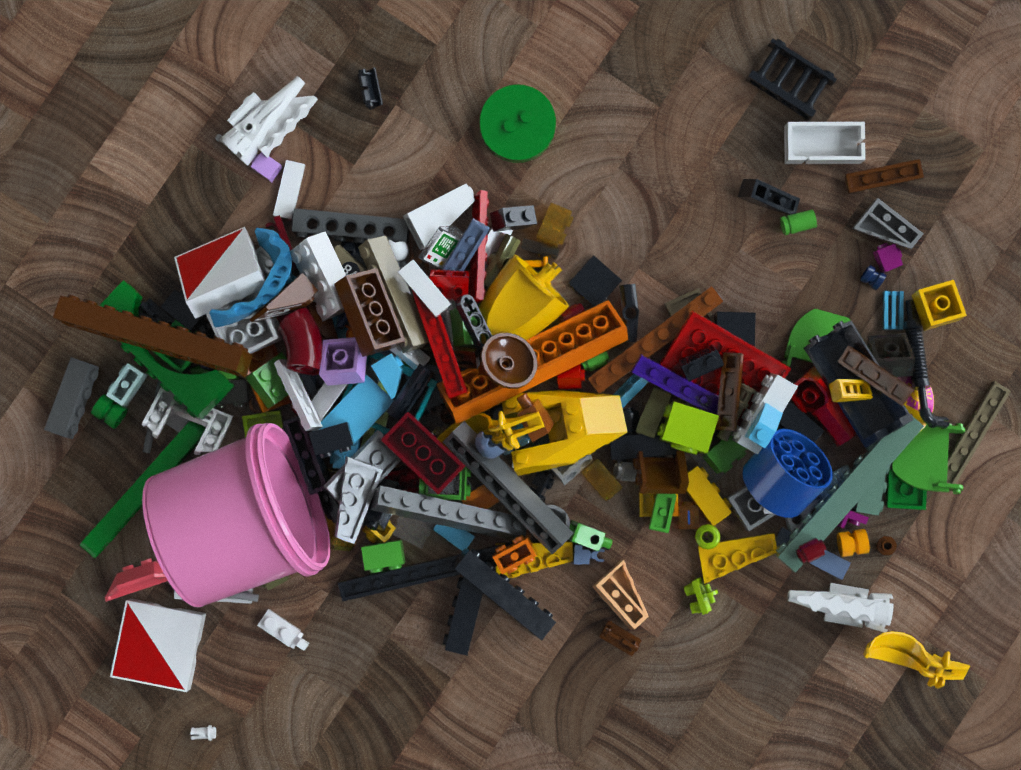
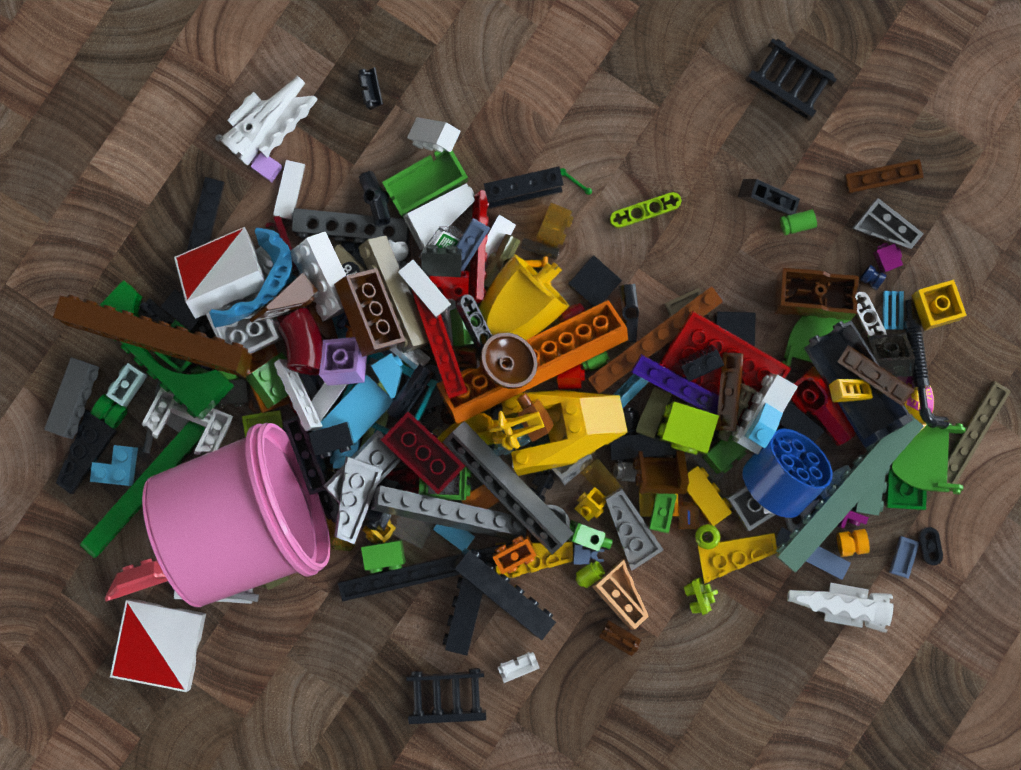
(88, 446): none -> black wing
(120, 471): none -> medium azure brick
(203, 733): white pin -> none
(206, 213): none -> black plate
(282, 630): white hinge -> none
(375, 198): none -> black piece
(425, 181): none -> bright green piece
(433, 135): none -> white brick
(442, 261): none -> pearl dark grey brick
(457, 713): none -> black fence
(487, 447): sand blue hair -> none
(513, 218): brick -> none
(517, 123): green brick -> none
(519, 667): none -> white hinge
(524, 187): none -> black fence
(588, 191): none -> green hinge
(590, 574): none -> lime brick
(591, 504): none -> yellow brick
(632, 530): none -> light grey wing
(646, 213): none -> lime beam
(811, 550): dark red brick -> none
(816, 294): none -> reddish brown piece
(824, 142): white piece -> none
(880, 328): none -> white beam
(880, 545): reddish brown plate -> none
(904, 557): none -> sand blue tile
(908, 652): yellow piece -> none
(931, 545): none -> black plate

